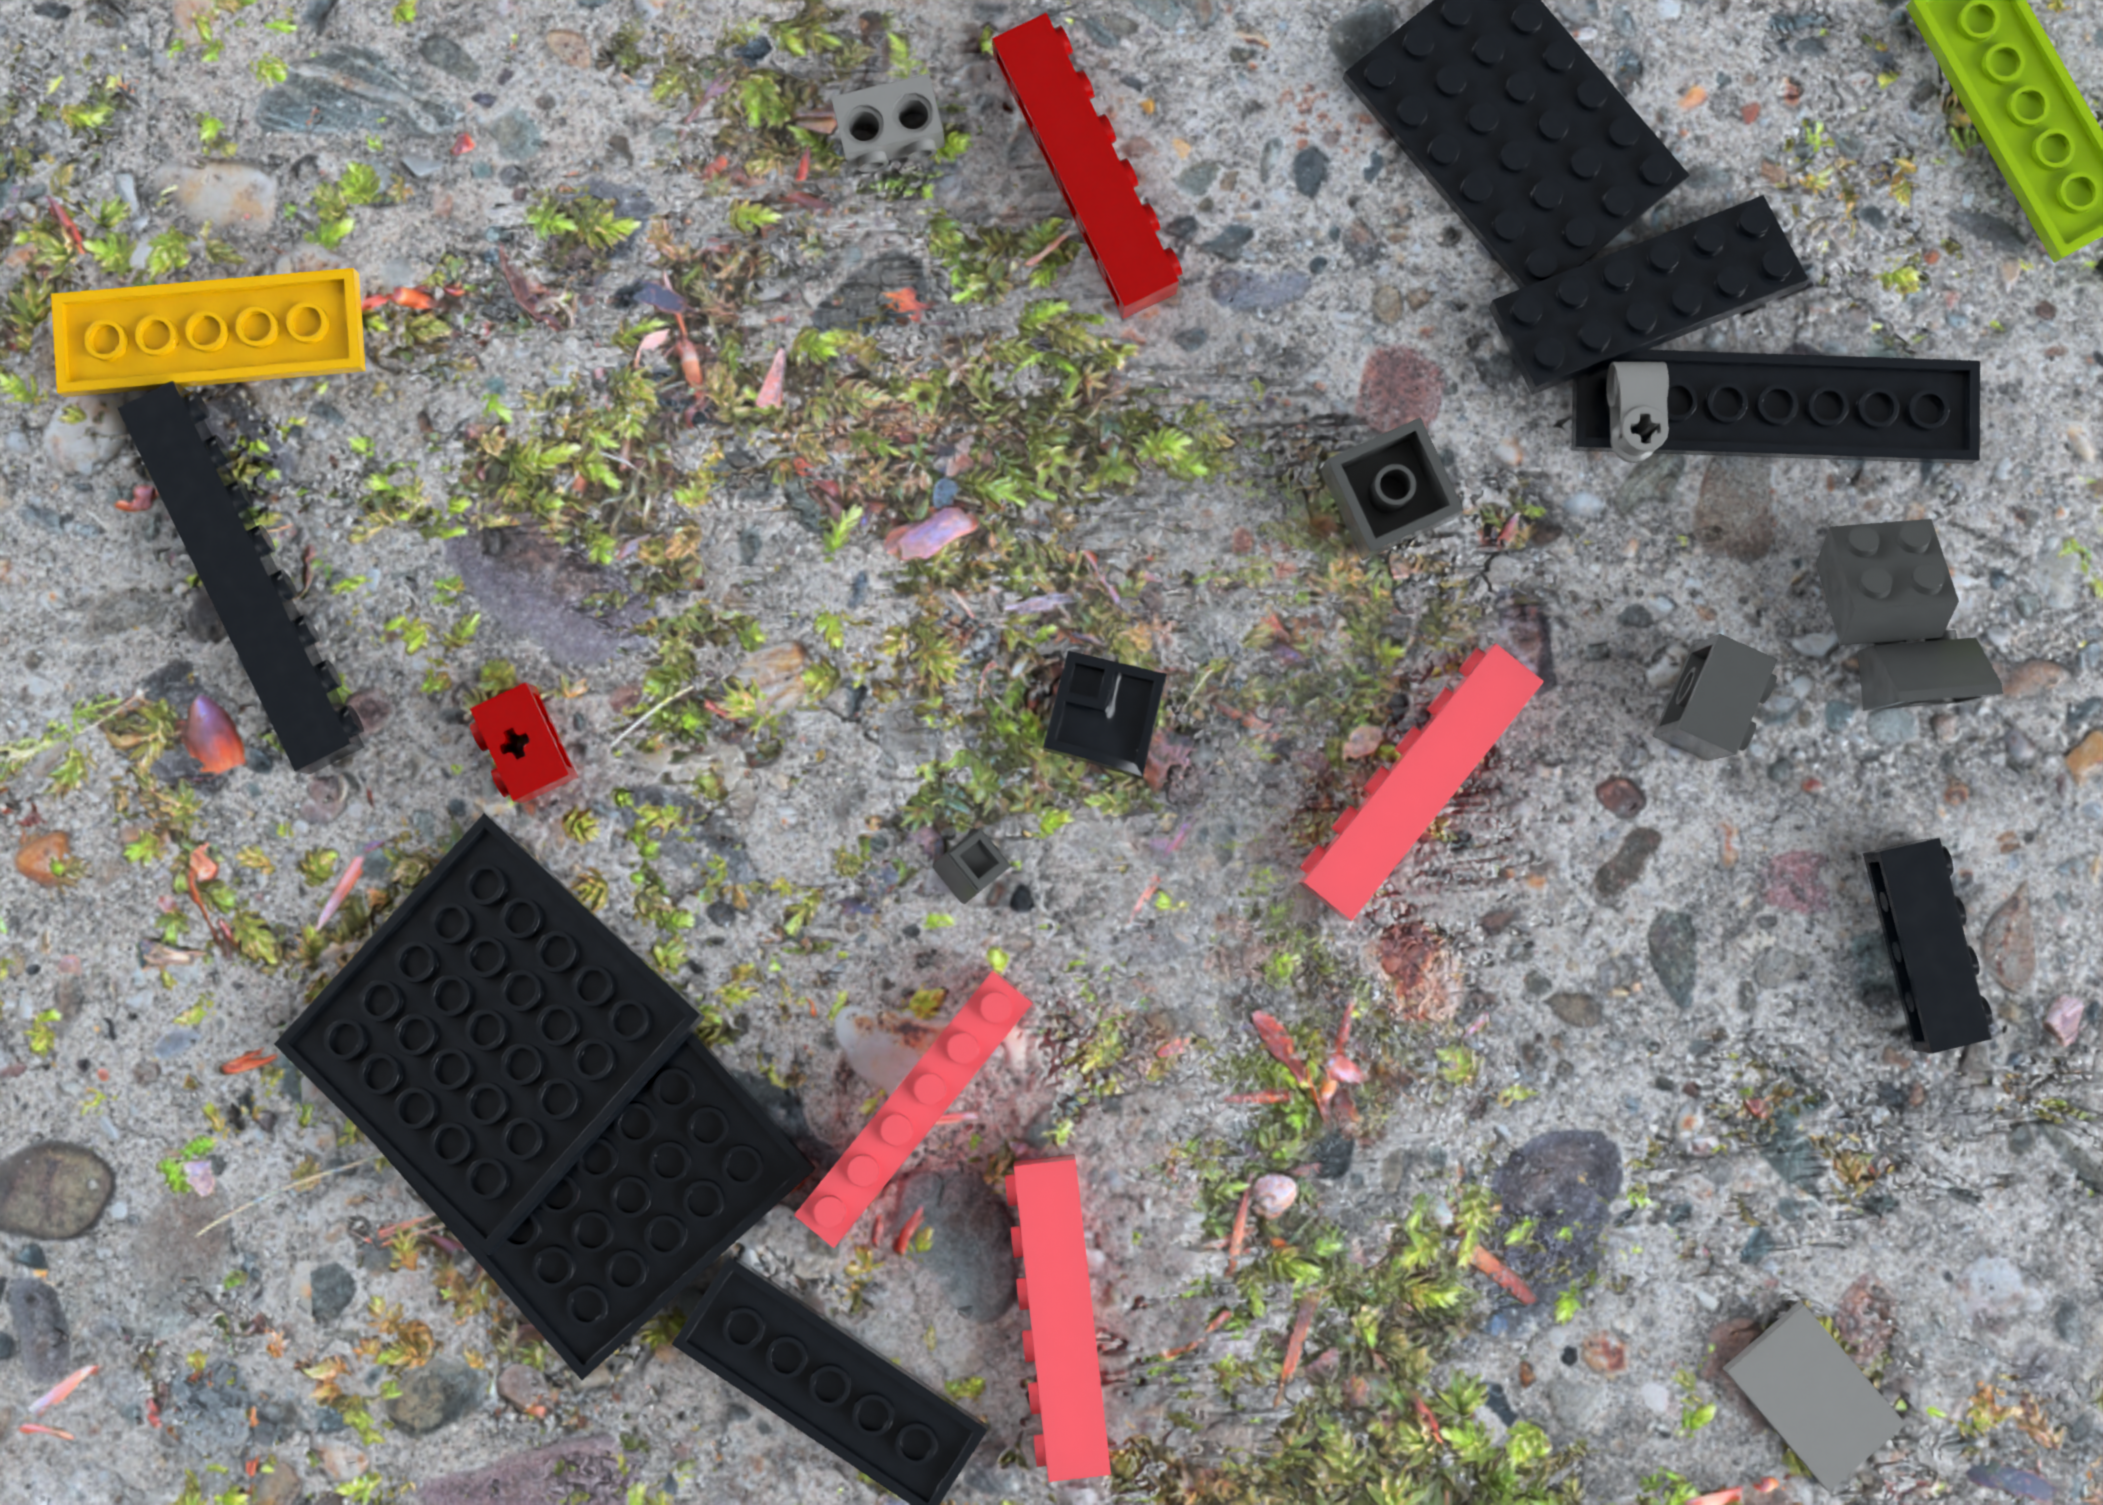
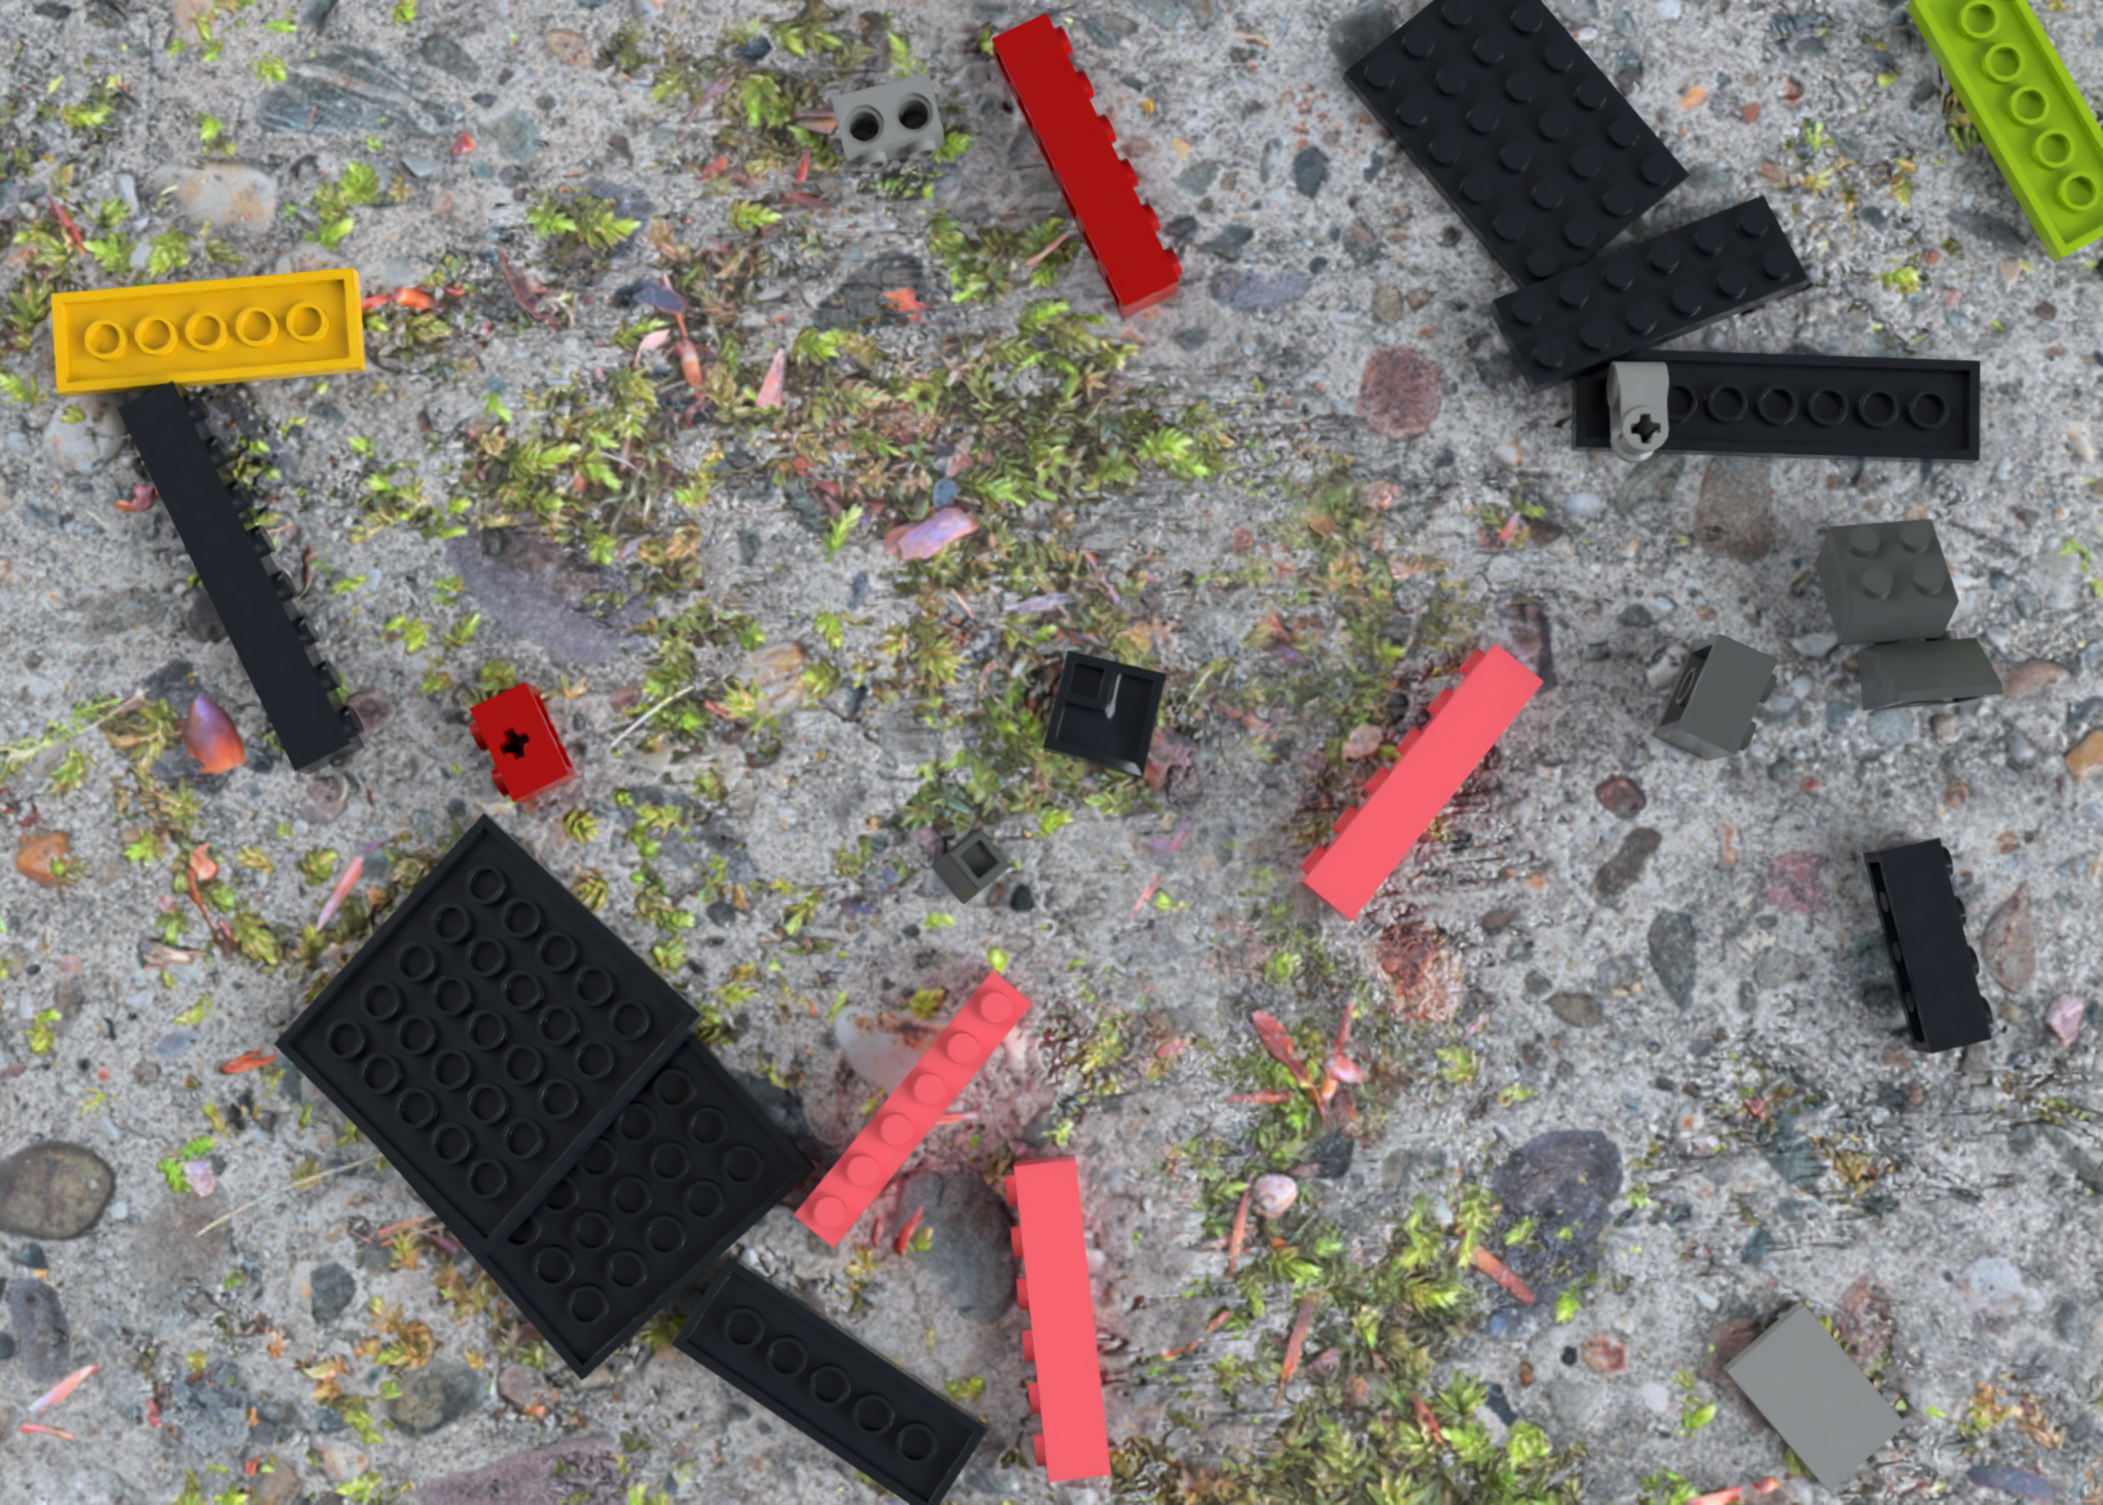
(1391, 488): dark grey brick -> none

